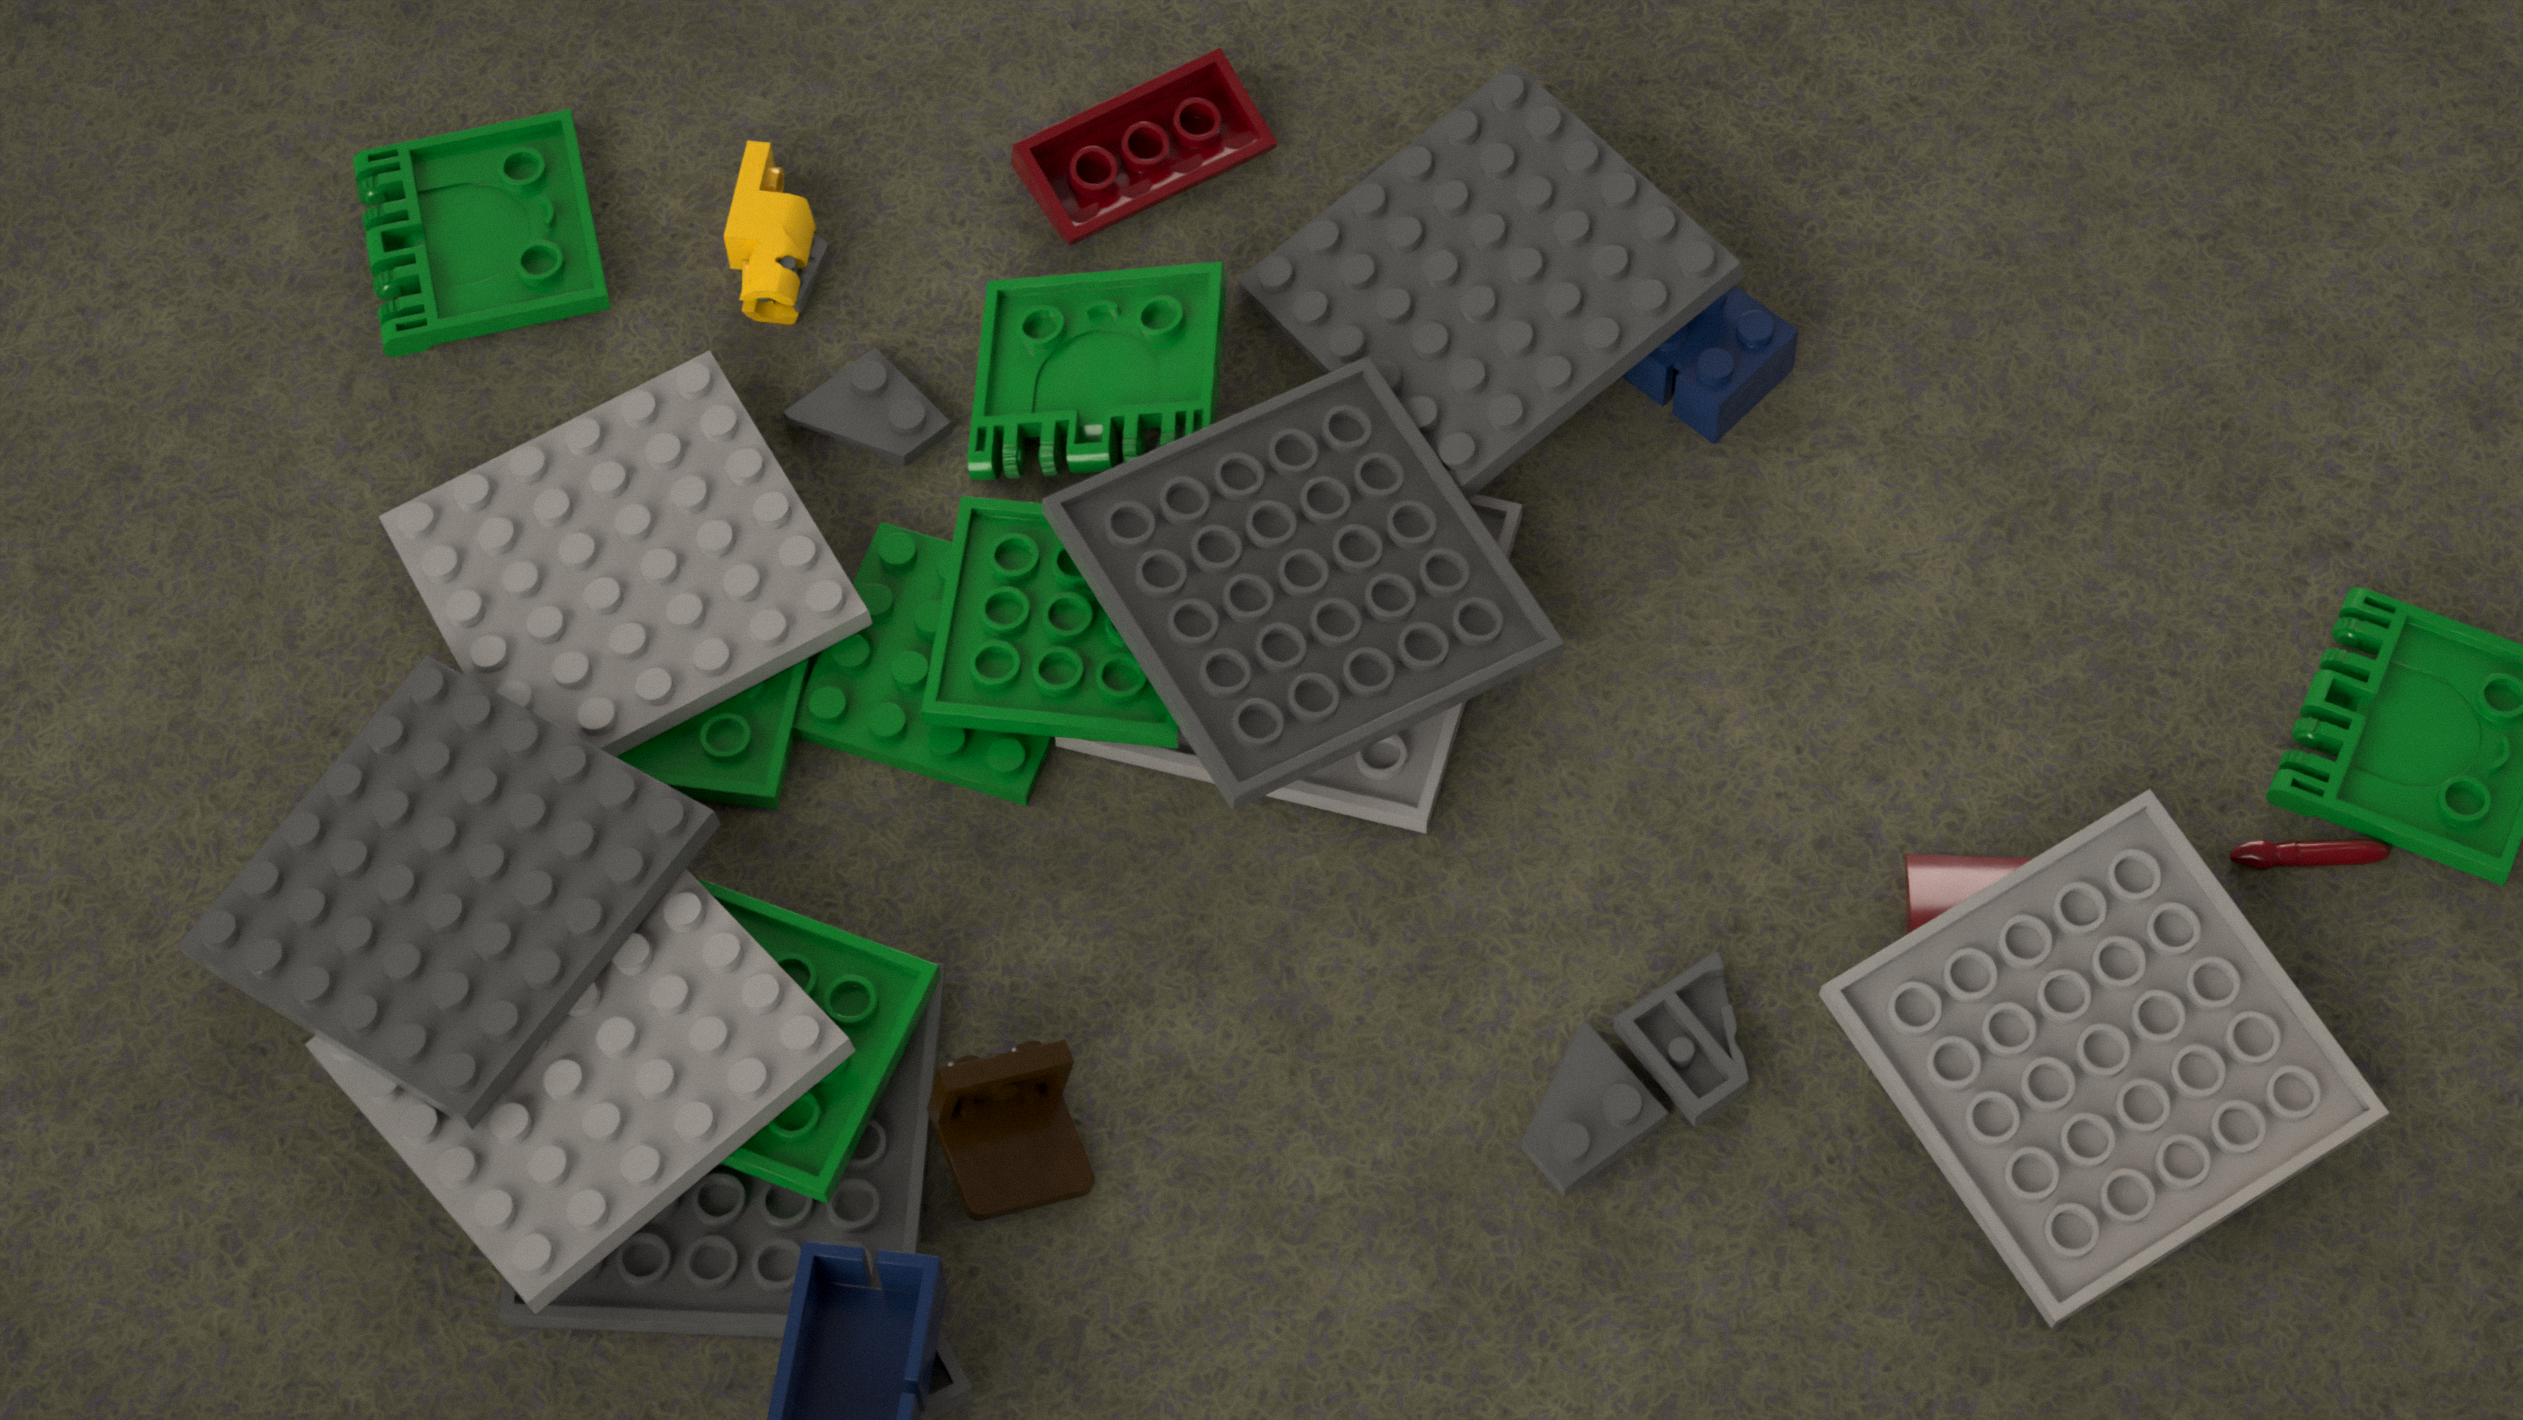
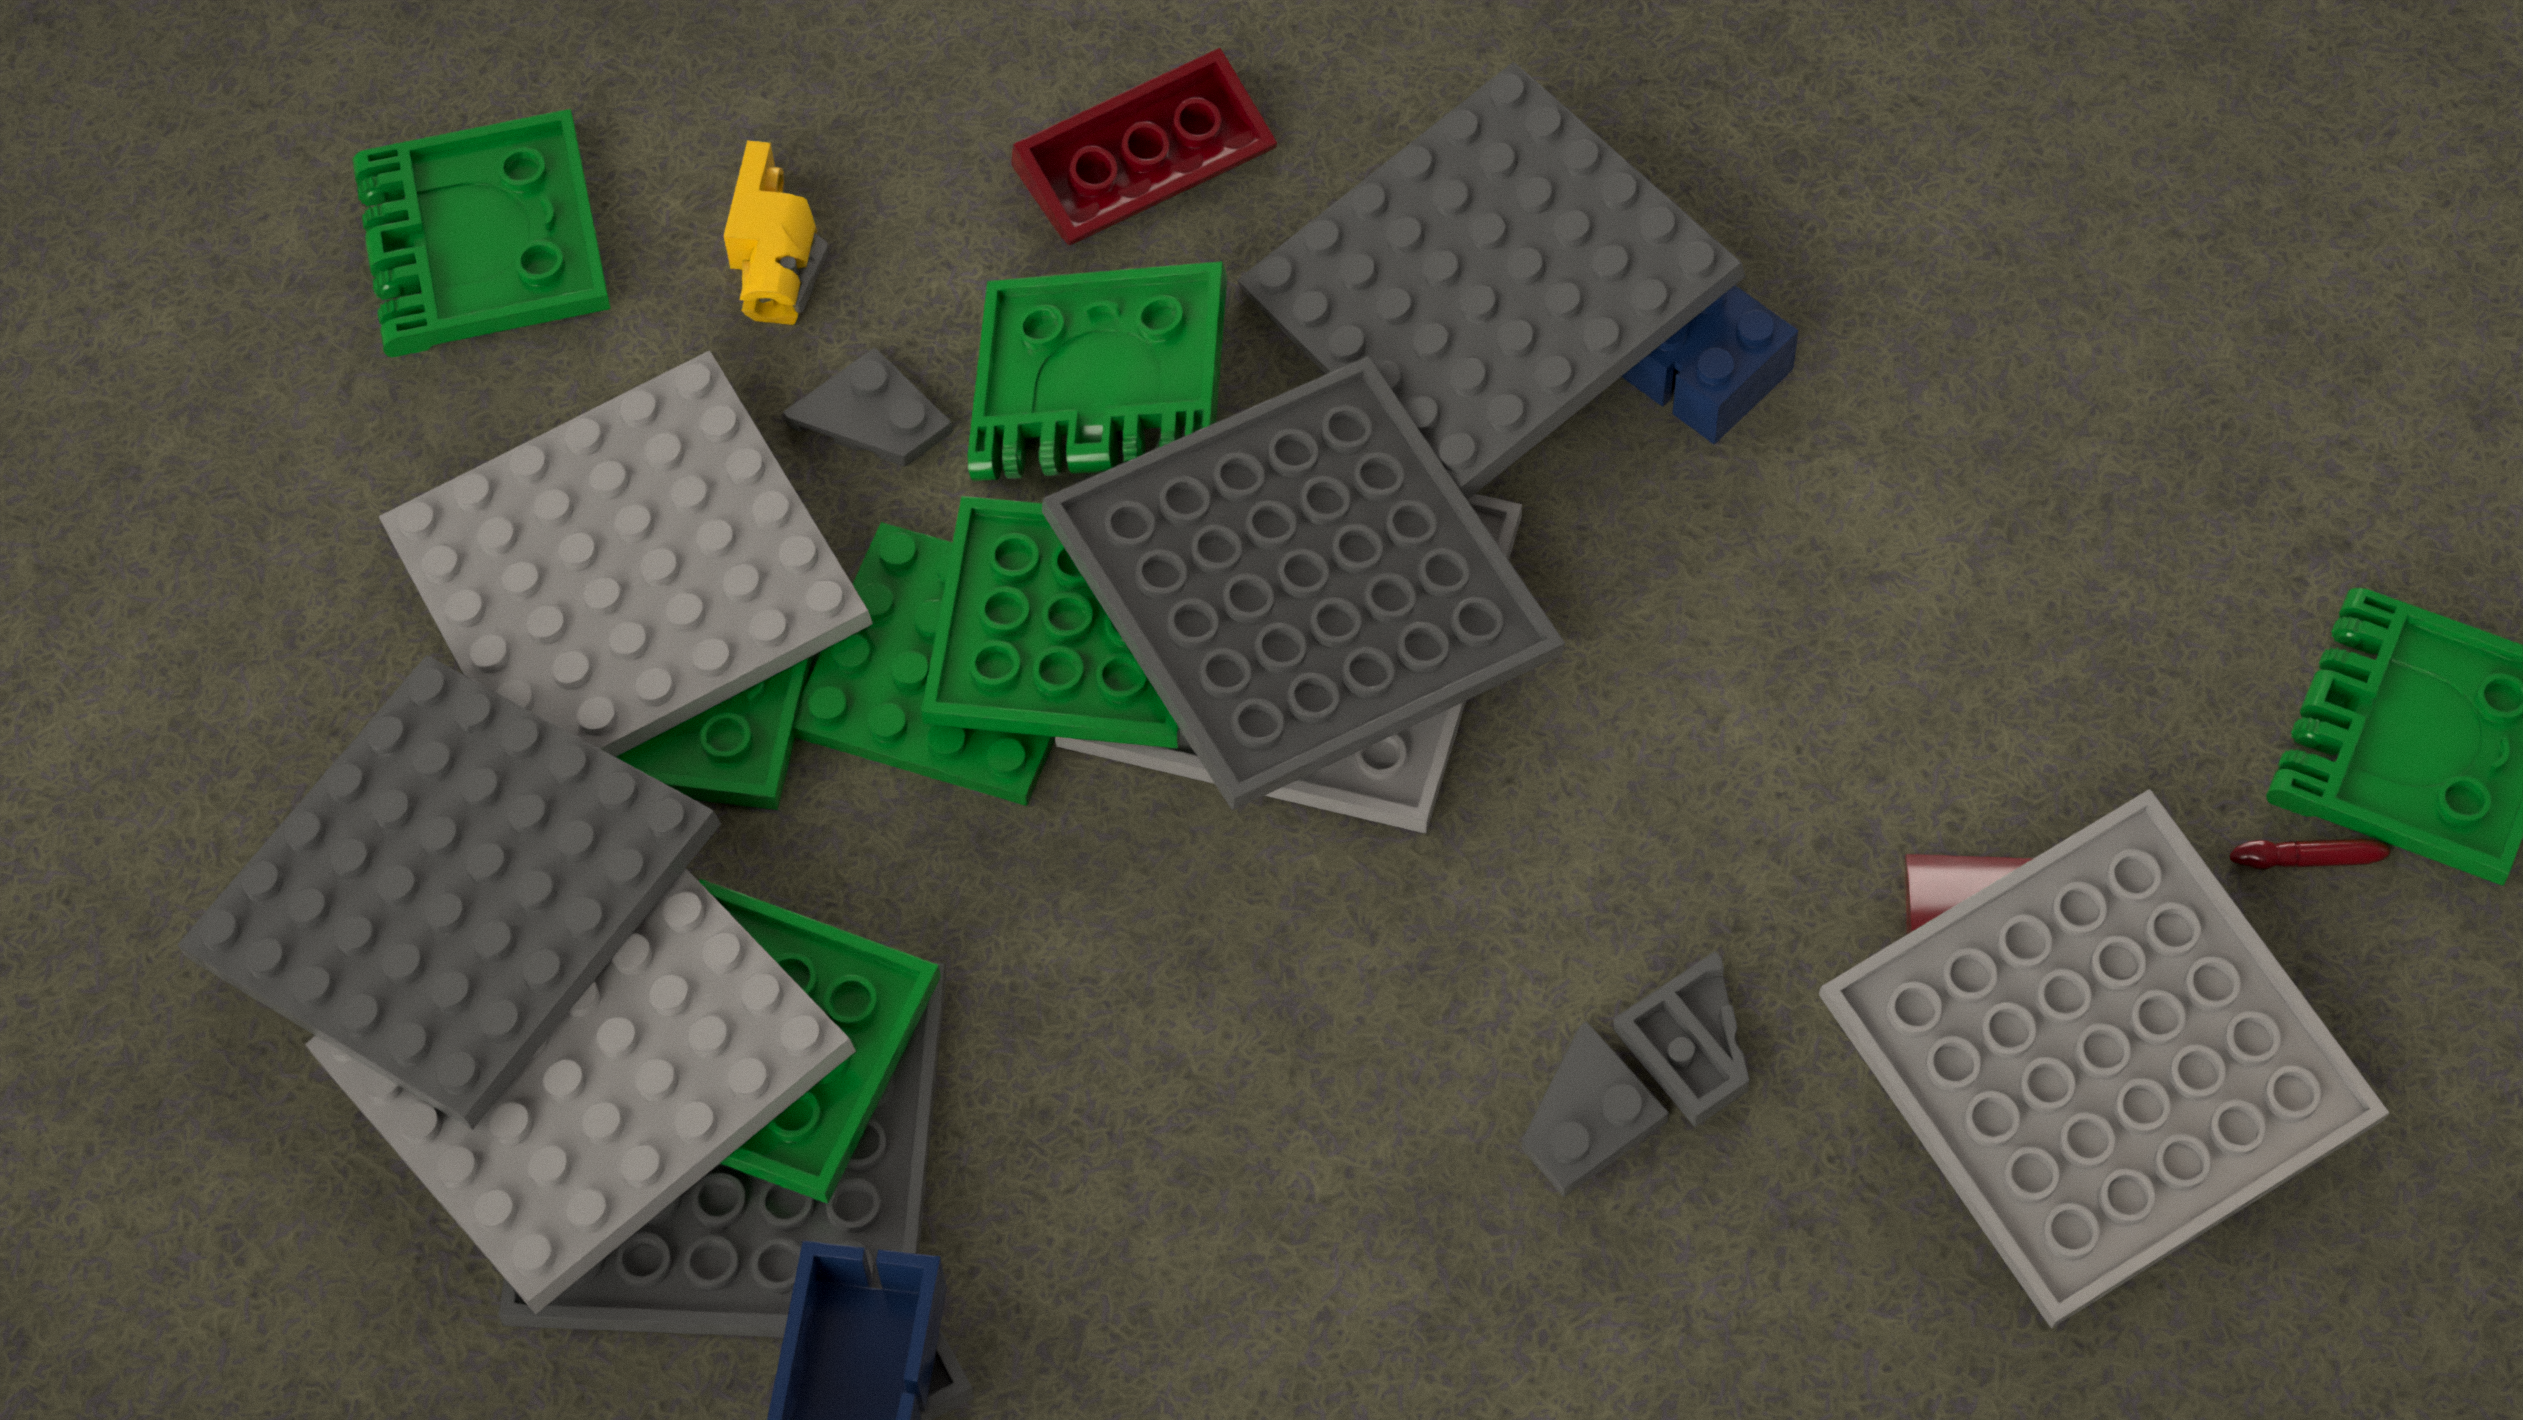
(1010, 1130): dark brown bracket -> none

